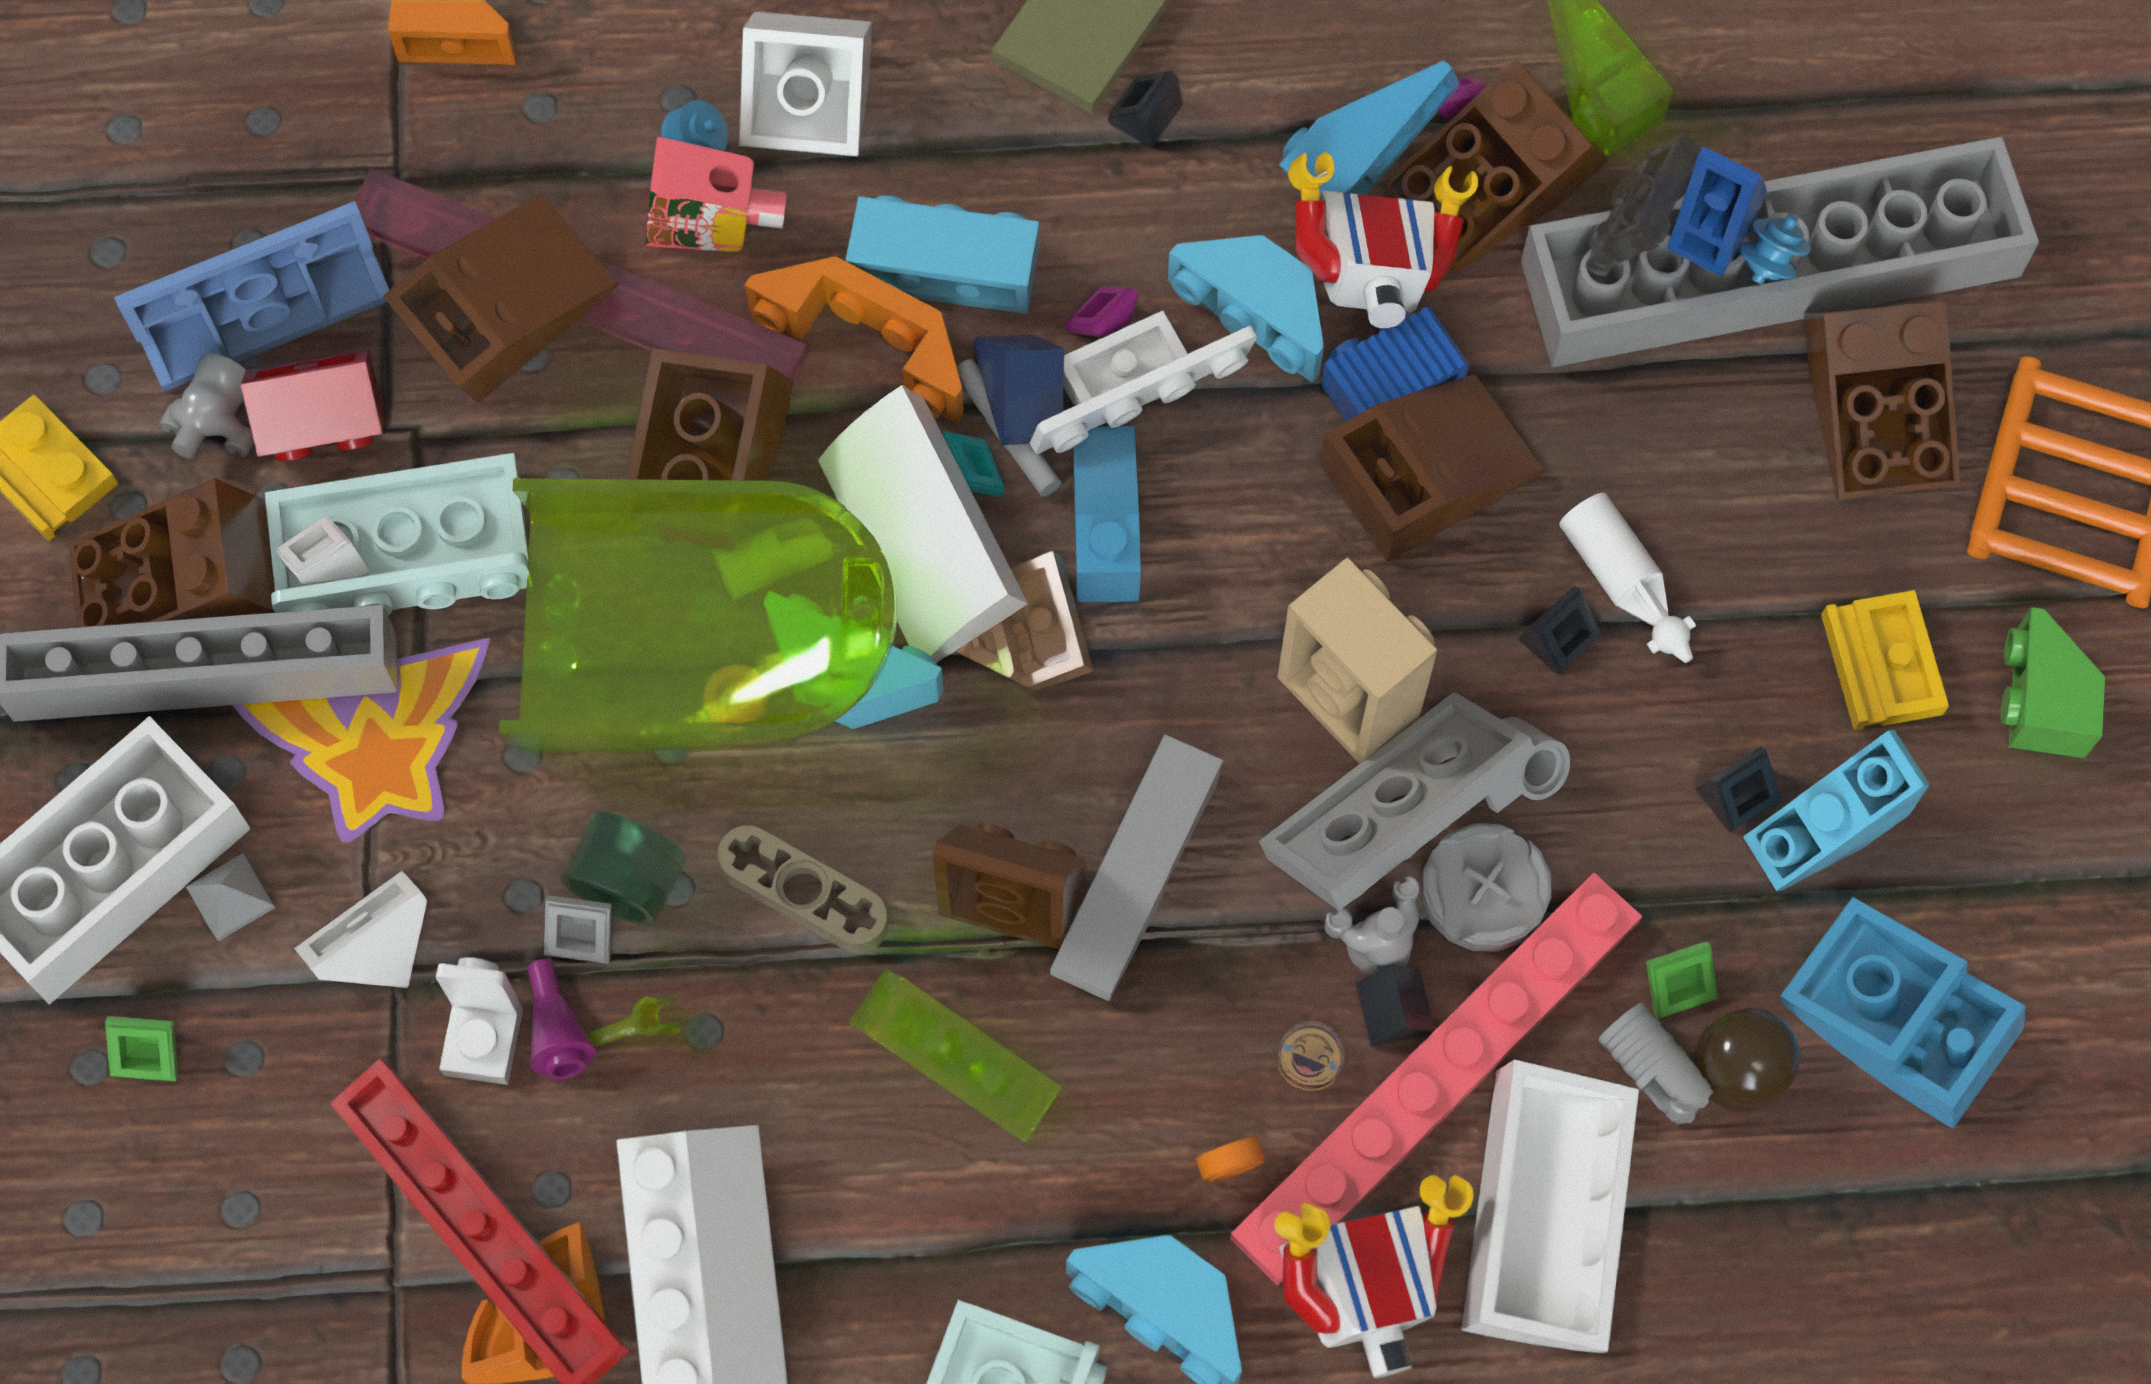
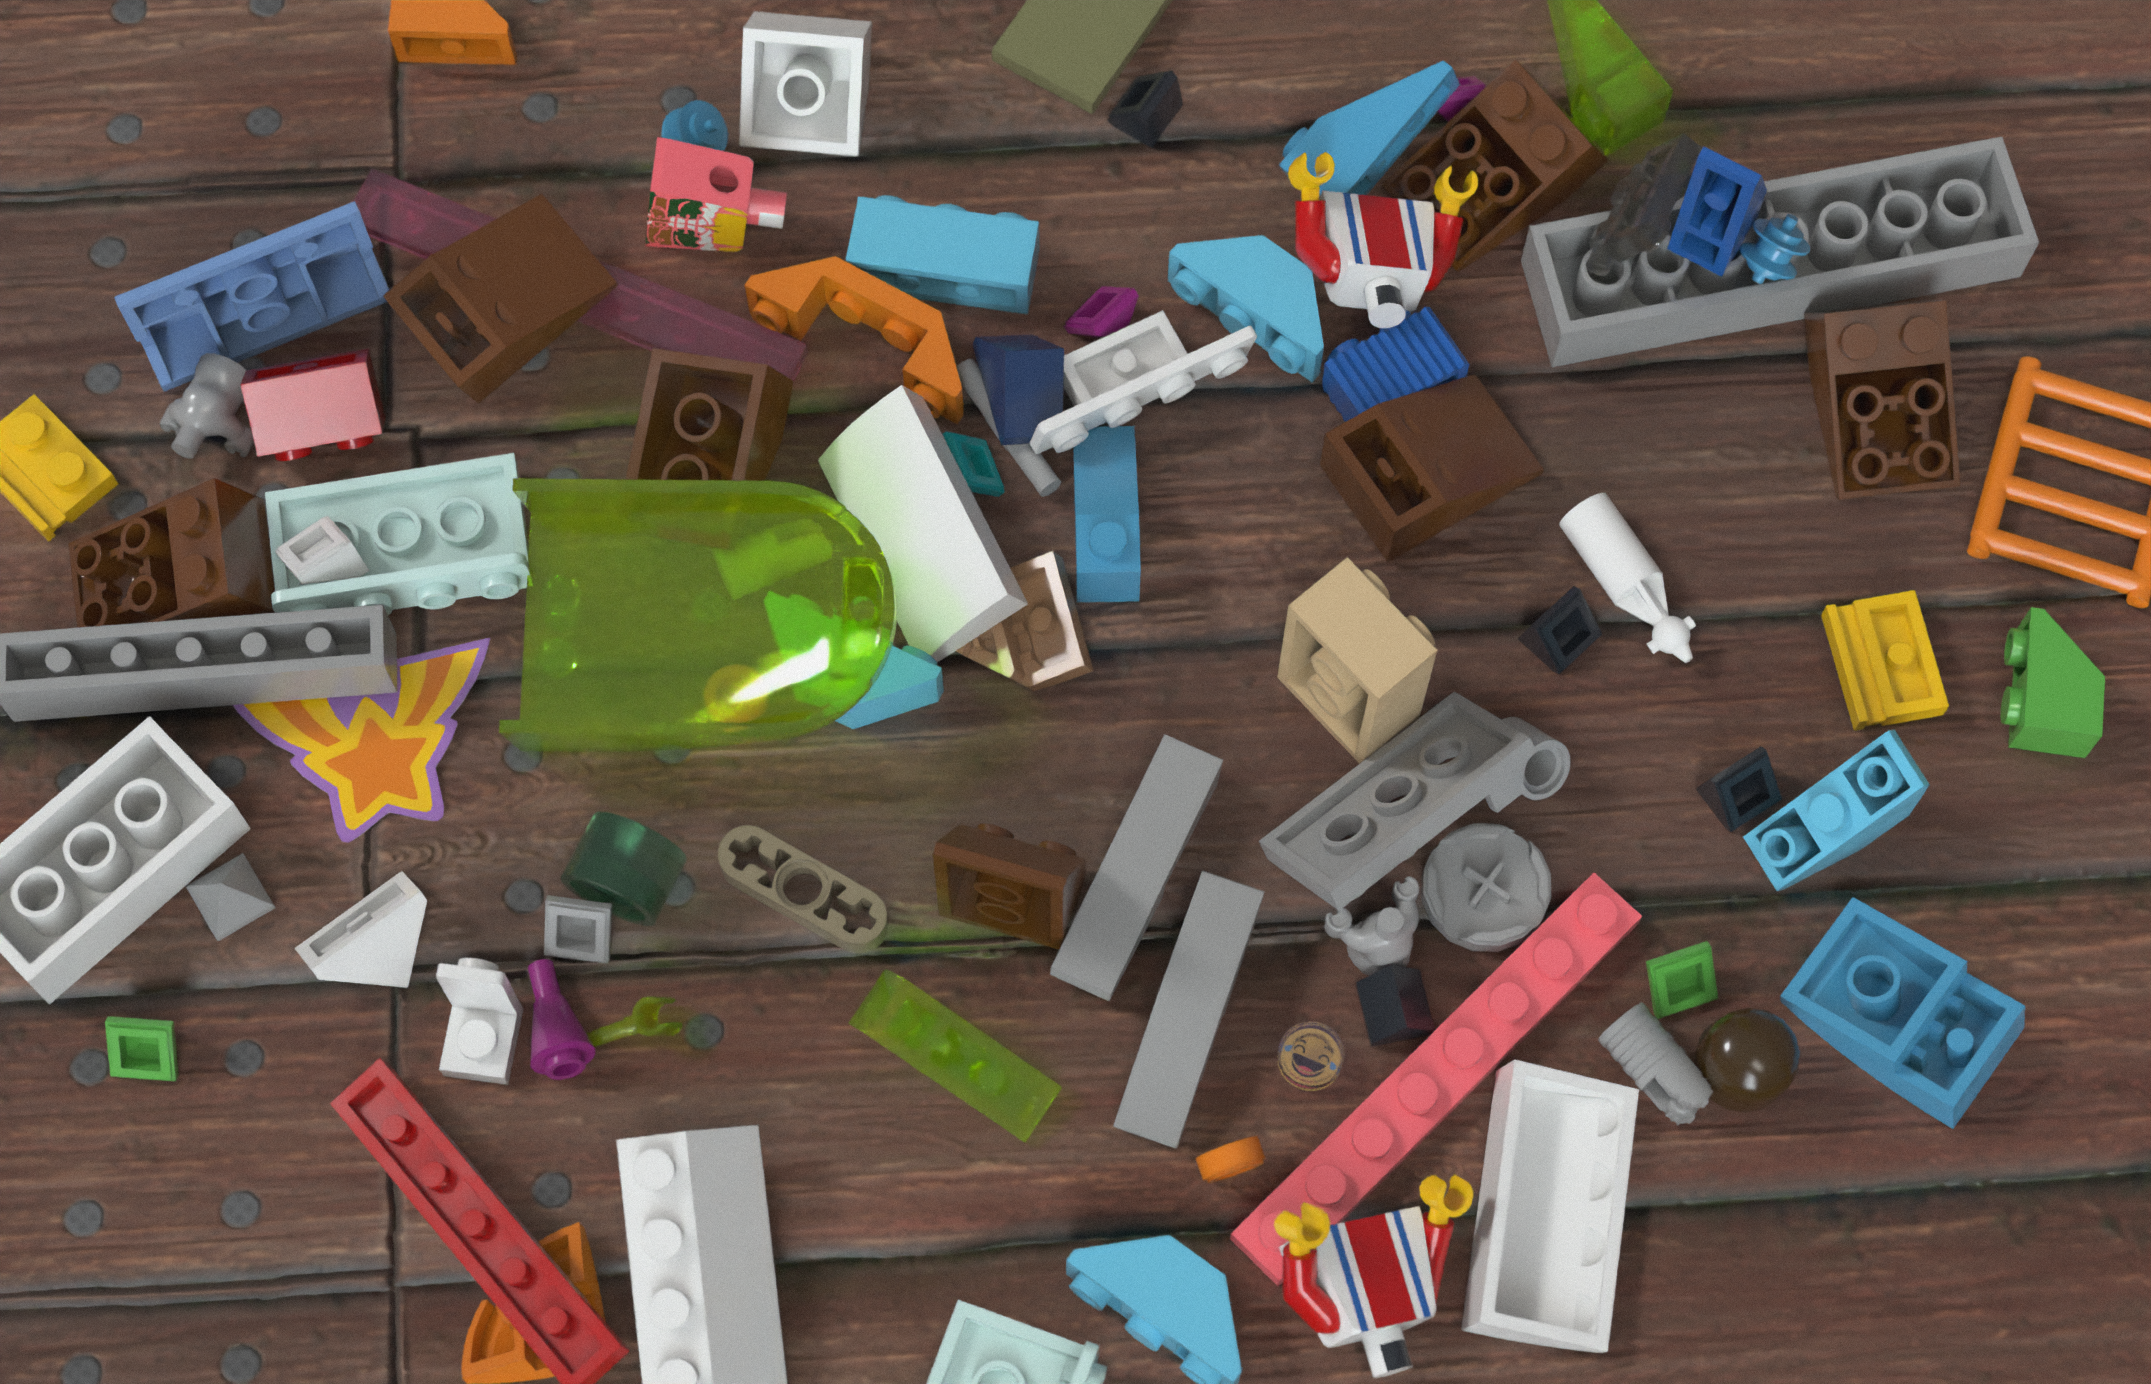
(1189, 1009): none -> light grey slope

